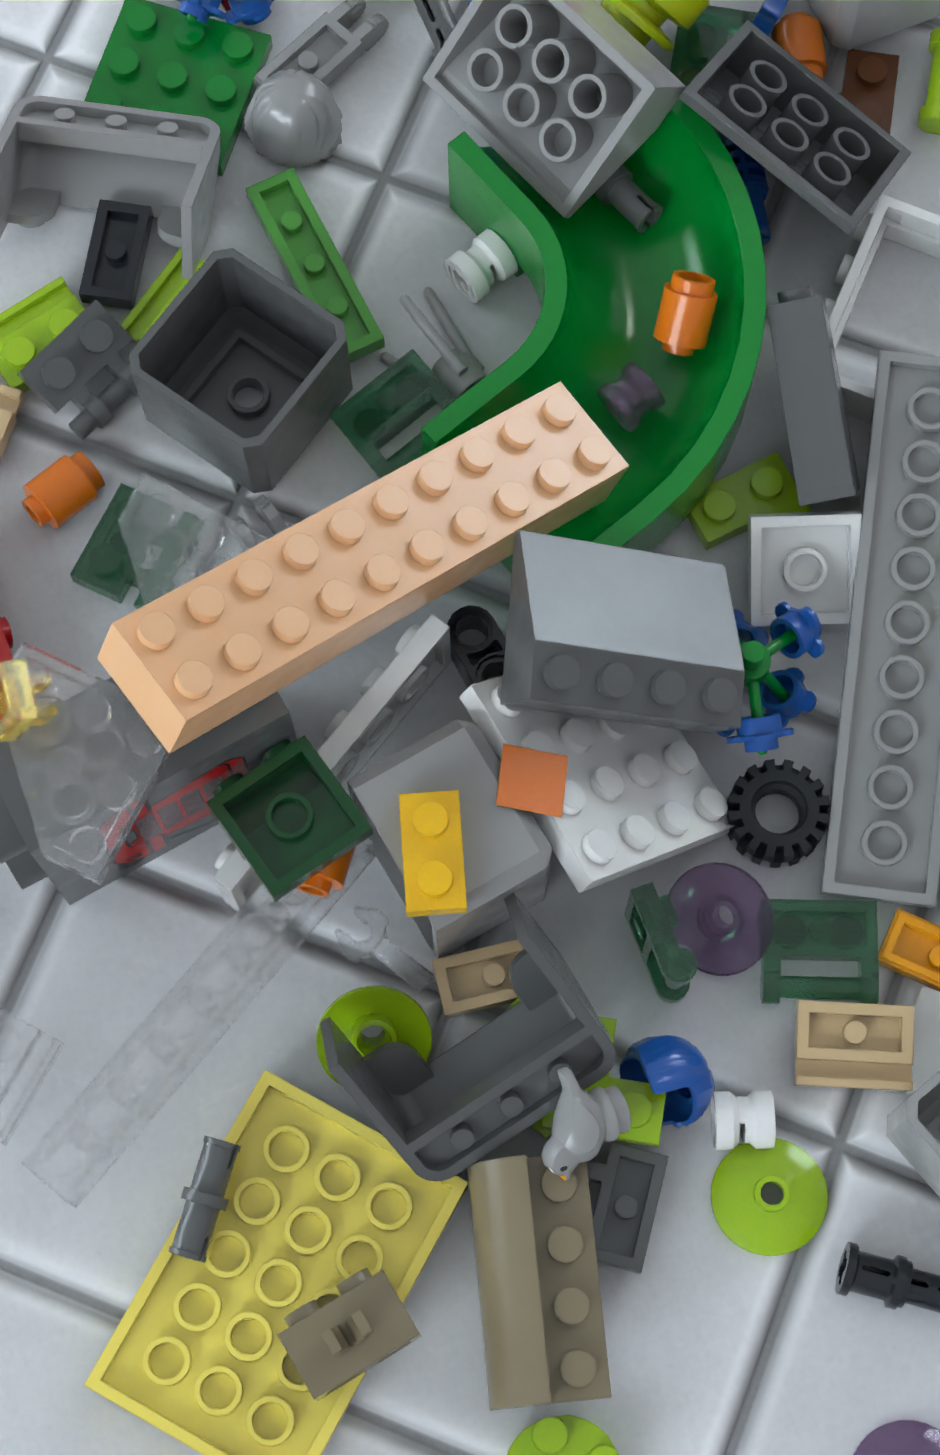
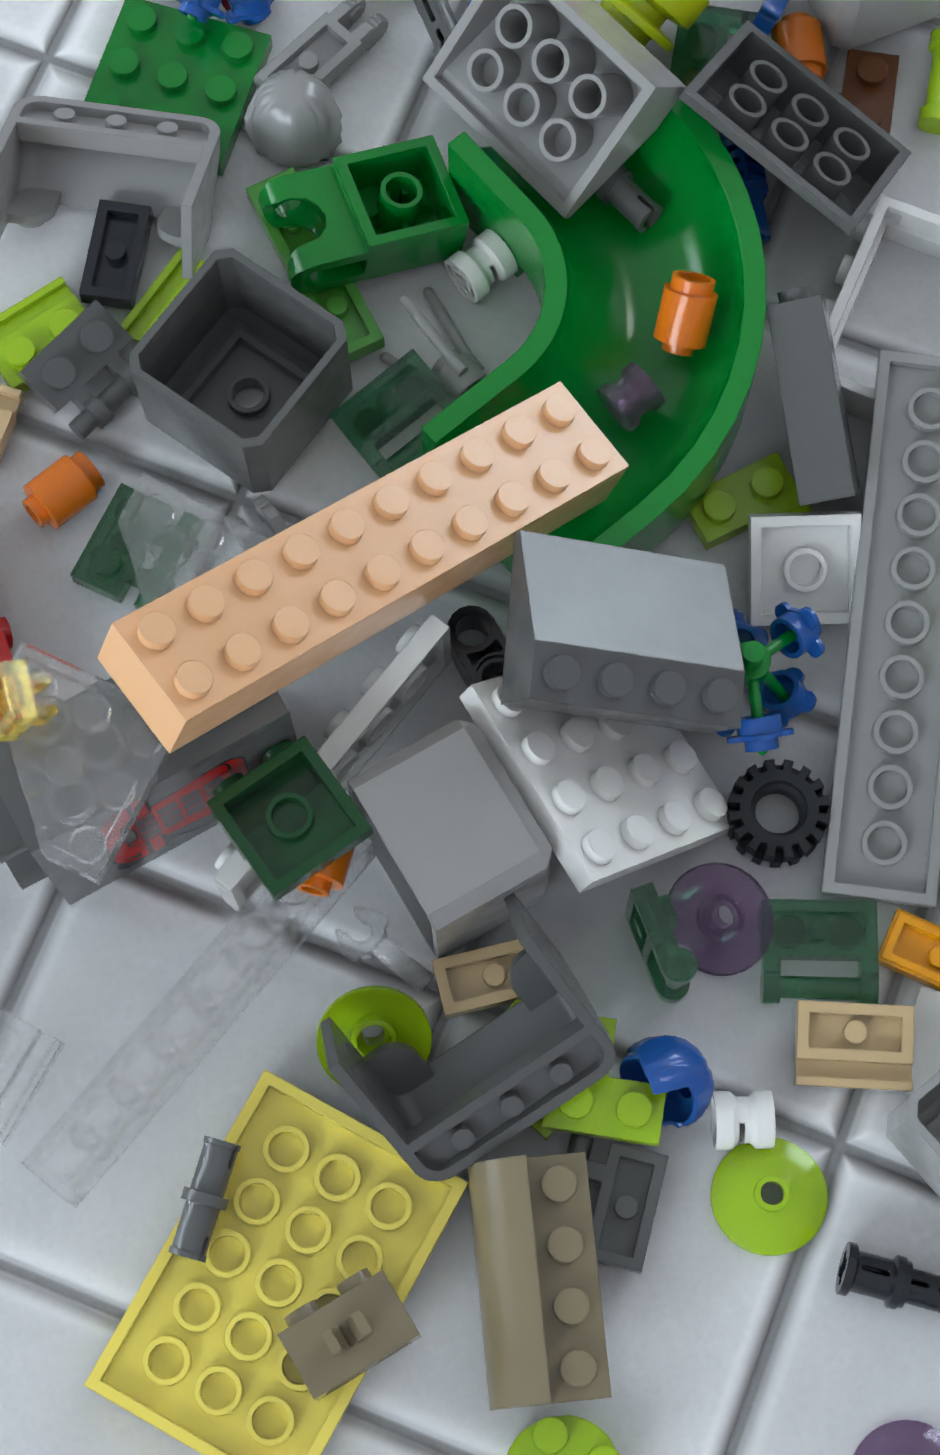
(368, 214): none -> green brick
(432, 853): yellow plate -> none
(532, 780): orange sticker -> none
(583, 1124): light grey animal -> none

